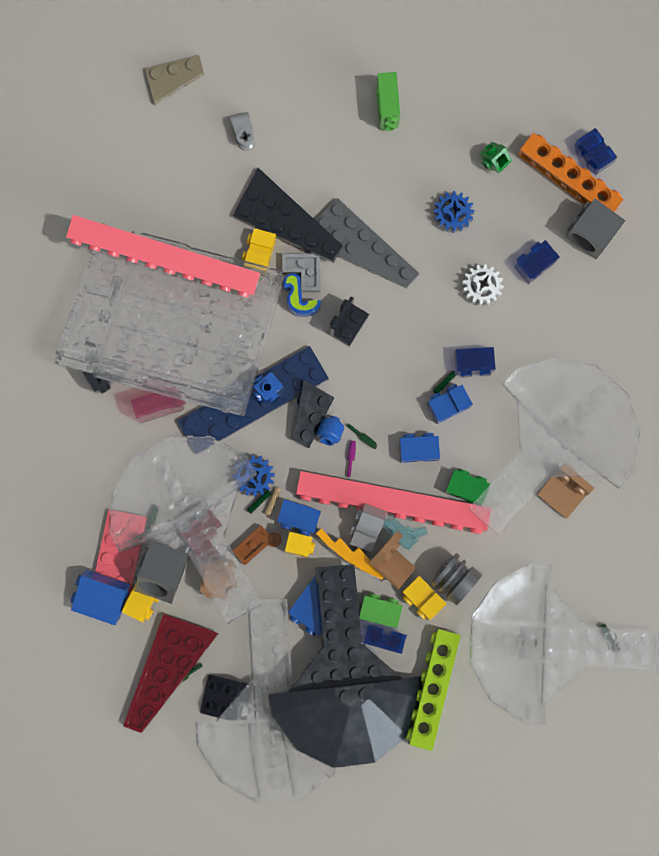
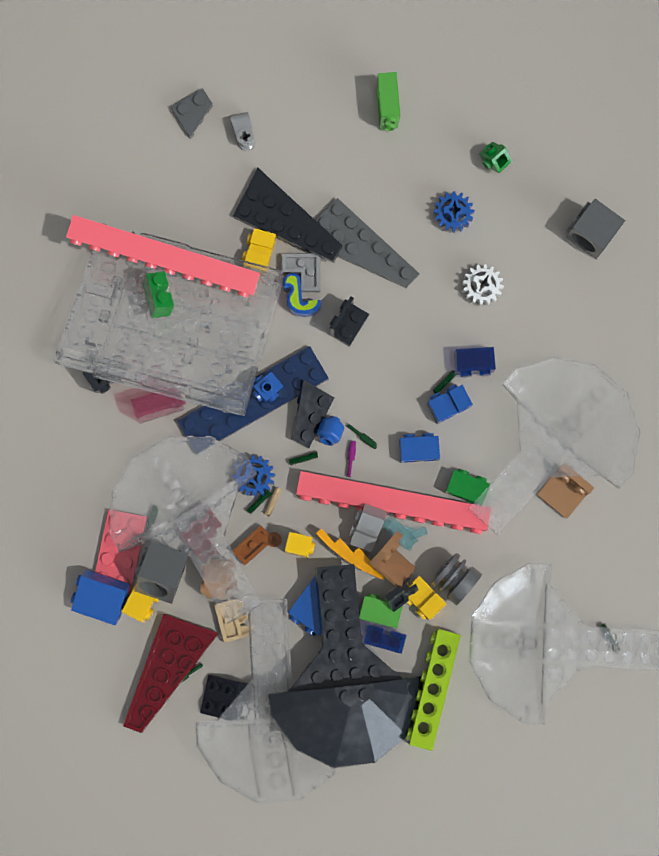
(158, 301): none -> green brick
(171, 76): dark tan wing -> none
(192, 111): none -> dark grey wing
(232, 630): none -> tan plate
(299, 459): none -> dark green piece
(299, 517): blue brick -> none
(399, 595): none -> black plate
(537, 261): clear blue brick -> none
(559, 175): orange brick -> none
(595, 151): clear blue brick -> none

